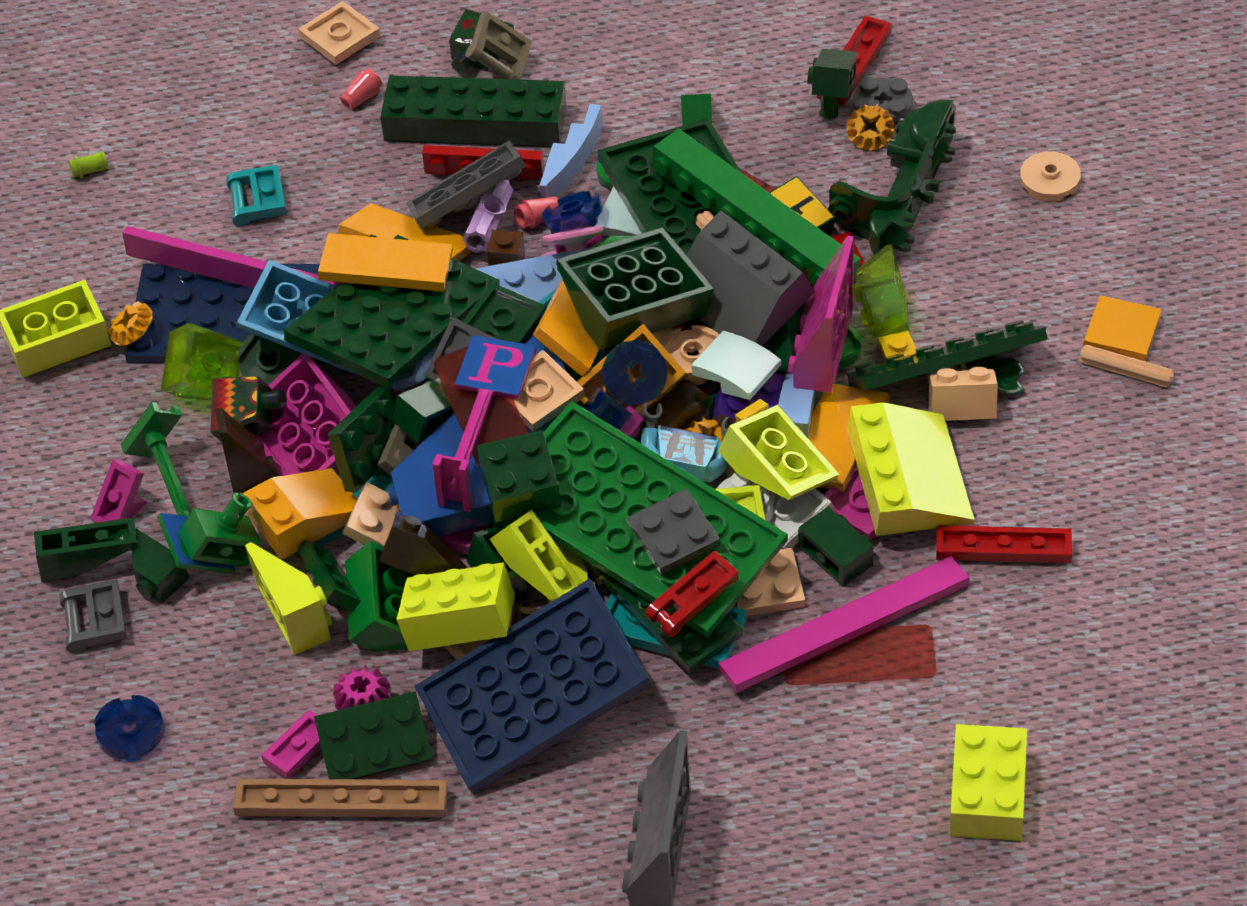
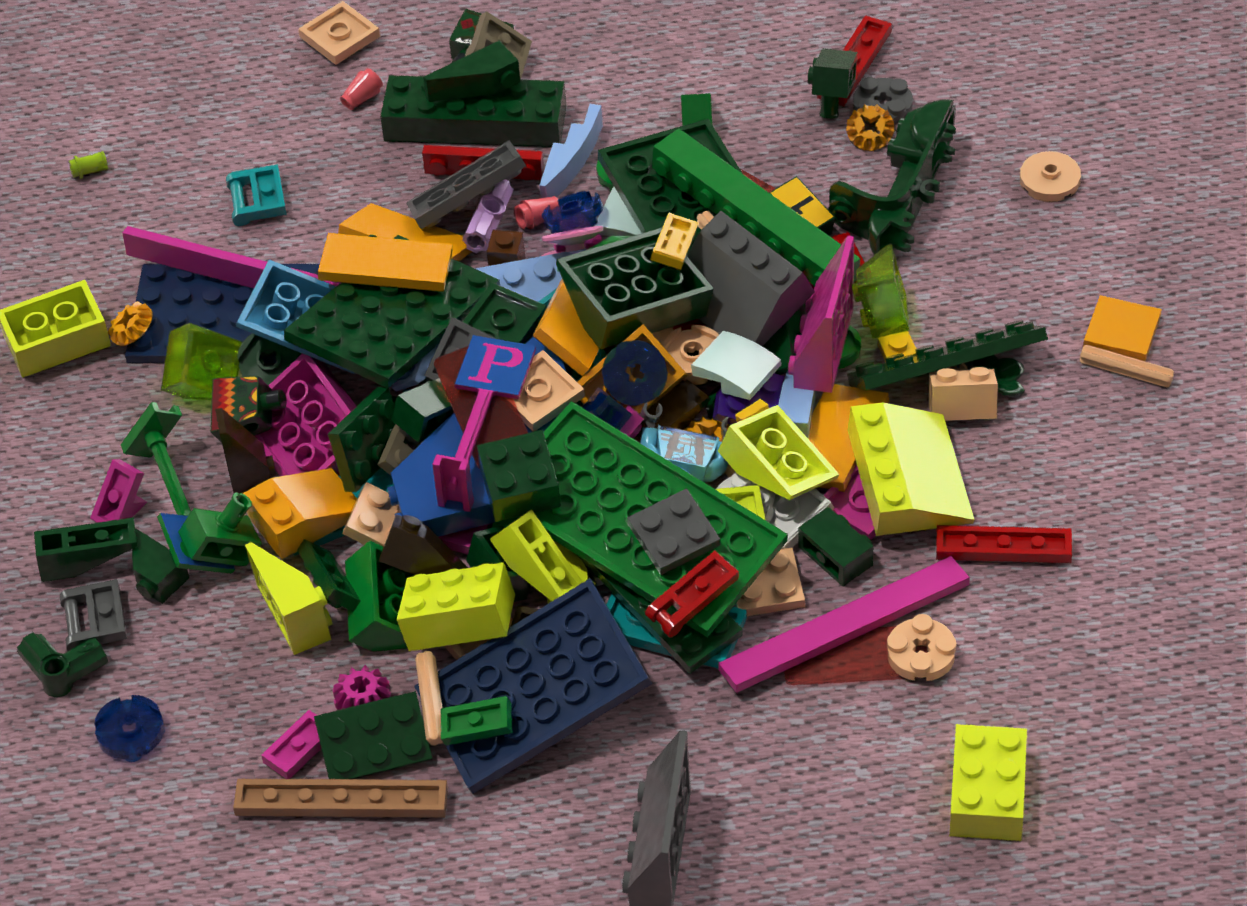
(60, 670): none -> dark green piece
(430, 696): none -> light nougat axle
(476, 74): none -> dark green slope
(476, 720): none -> green plate
(674, 241): none -> yellow plate
(925, 632): none -> light nougat plate

